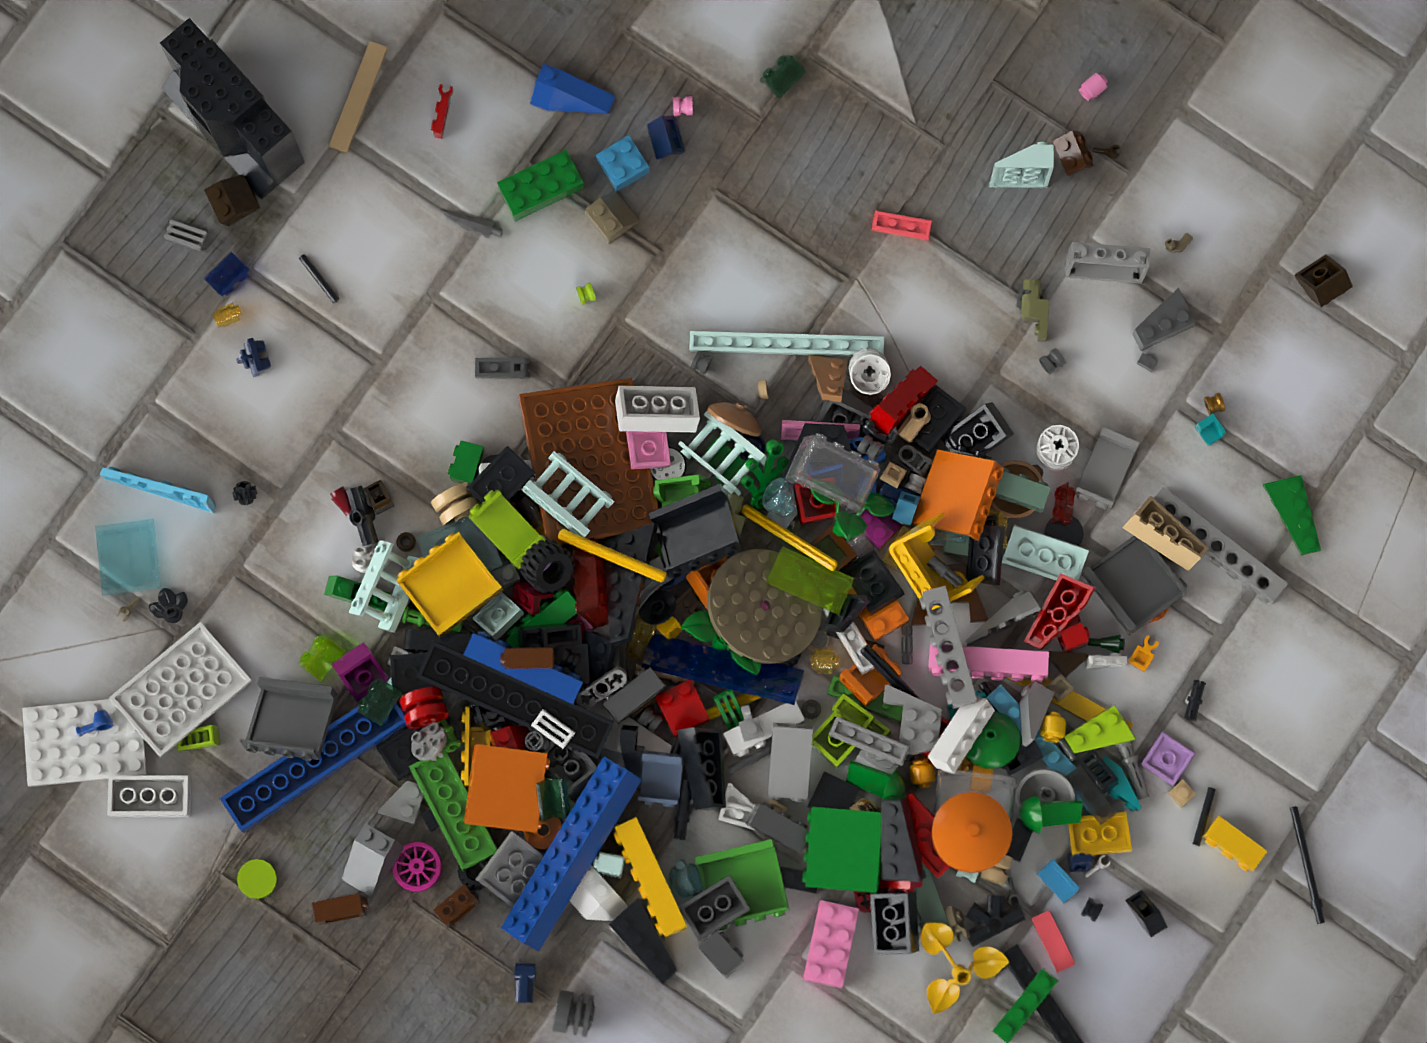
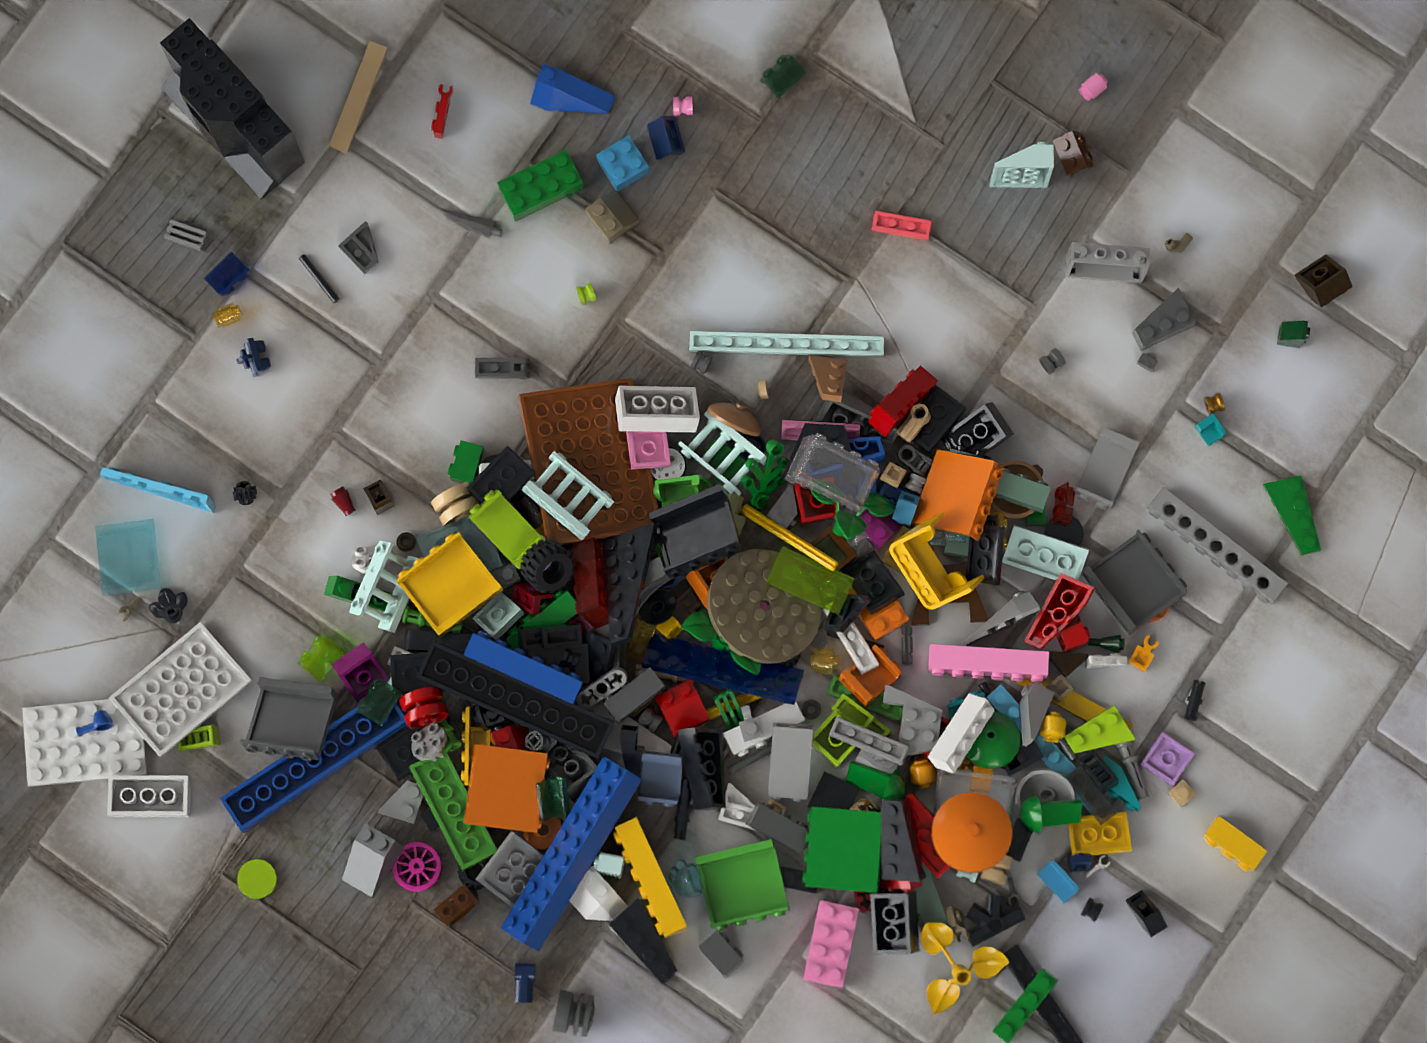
(232, 199): dark brown slope -> none
(340, 908): reddish brown window -> none
(360, 248): none -> dark grey wing
(362, 515): black piece -> none
(527, 658): reddish brown window -> none
(539, 719): white tile -> none
(612, 555): yellow axle -> none
(714, 907): dark grey slope -> none
(779, 498): clear light blue piece -> none
(869, 429): black arm -> none
(870, 382): white wheel -> none
(870, 447): dark grey wheel -> none
(886, 671): black axle -> none
(939, 597): light grey brick -> none
(945, 571): dark grey axle -> none
(1034, 307): olive plate -> none
(1036, 518): none -> green tile
(1053, 941): coral tile -> none
(1063, 457): white wheel -> none
(1109, 151): dark brown hand -> none
(1165, 534): tan wedge -> none
(1204, 816): black bar -> none
(1293, 333): none -> dark green slope
(1316, 903): black bar -> none

